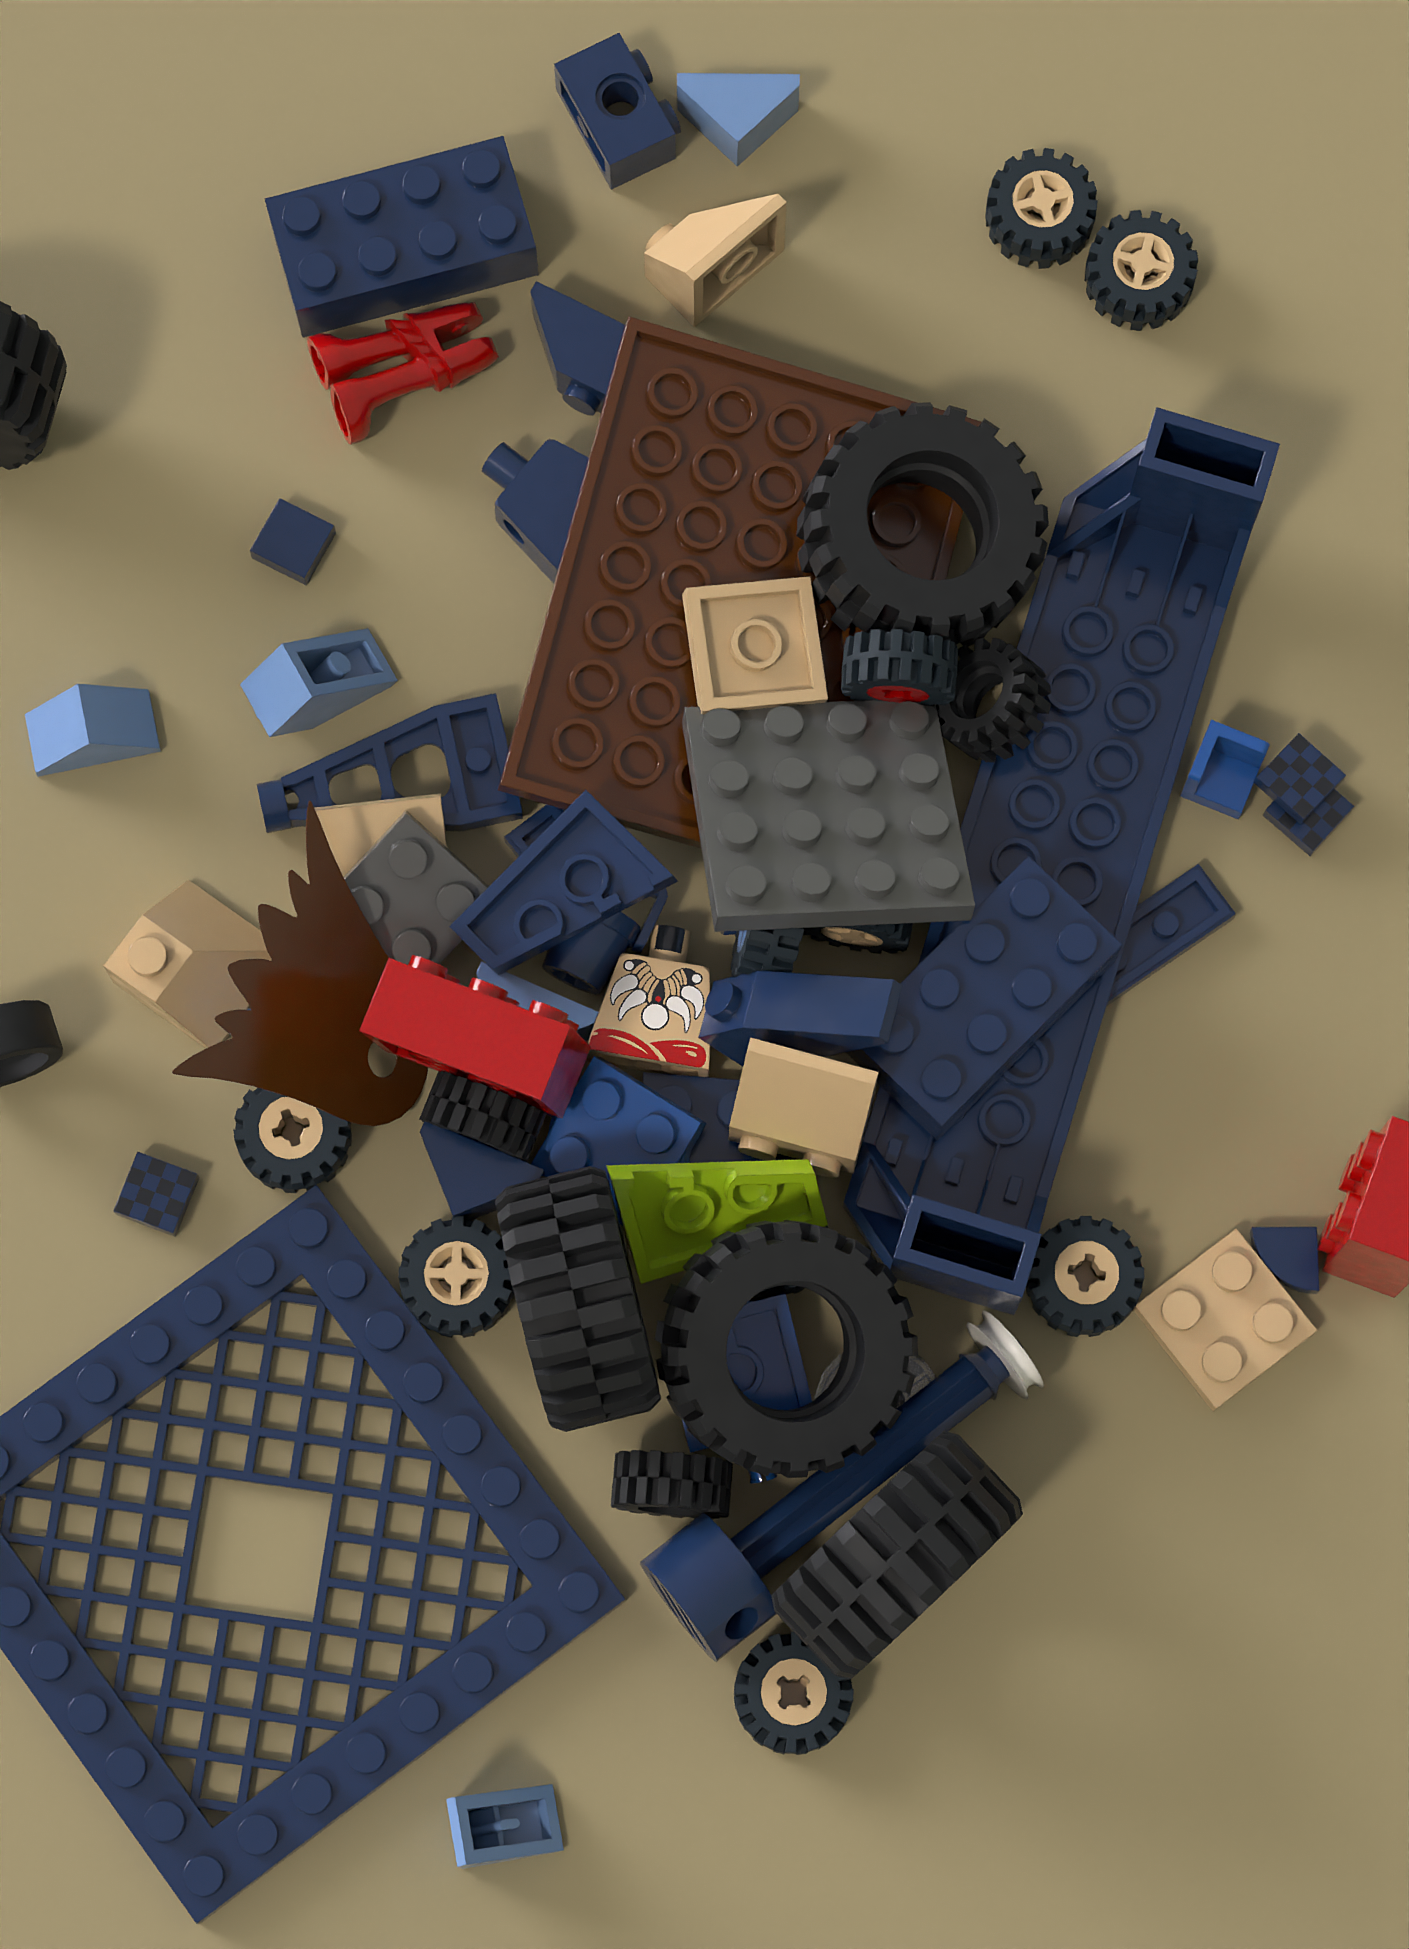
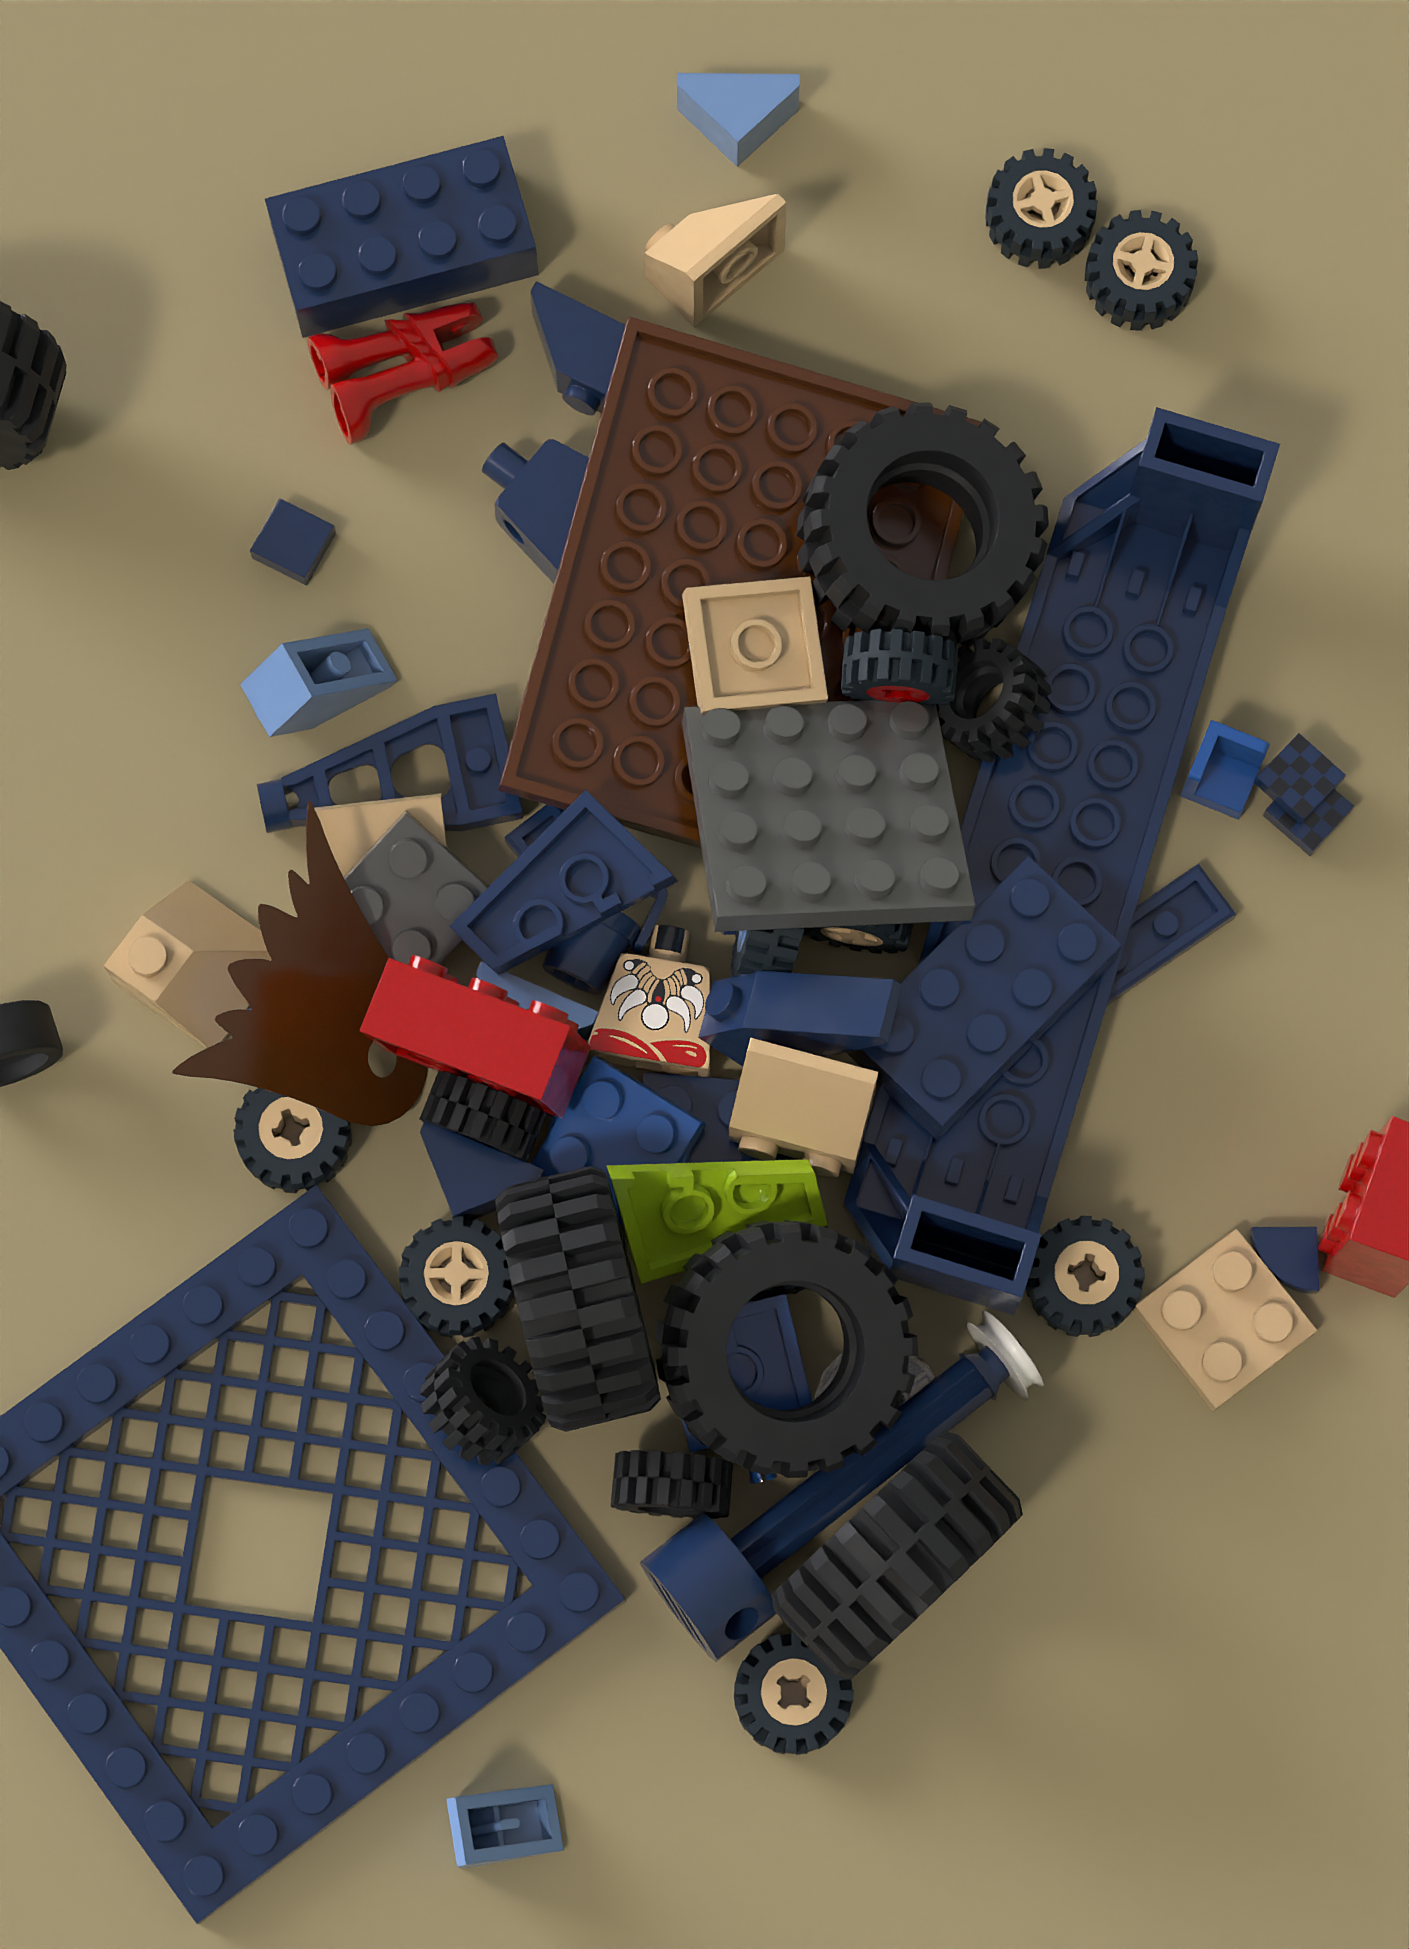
(91, 728): medium blue slope -> none
(156, 1194): tile -> none
(465, 1418): none -> black tyre
(619, 144): dark blue brick -> none

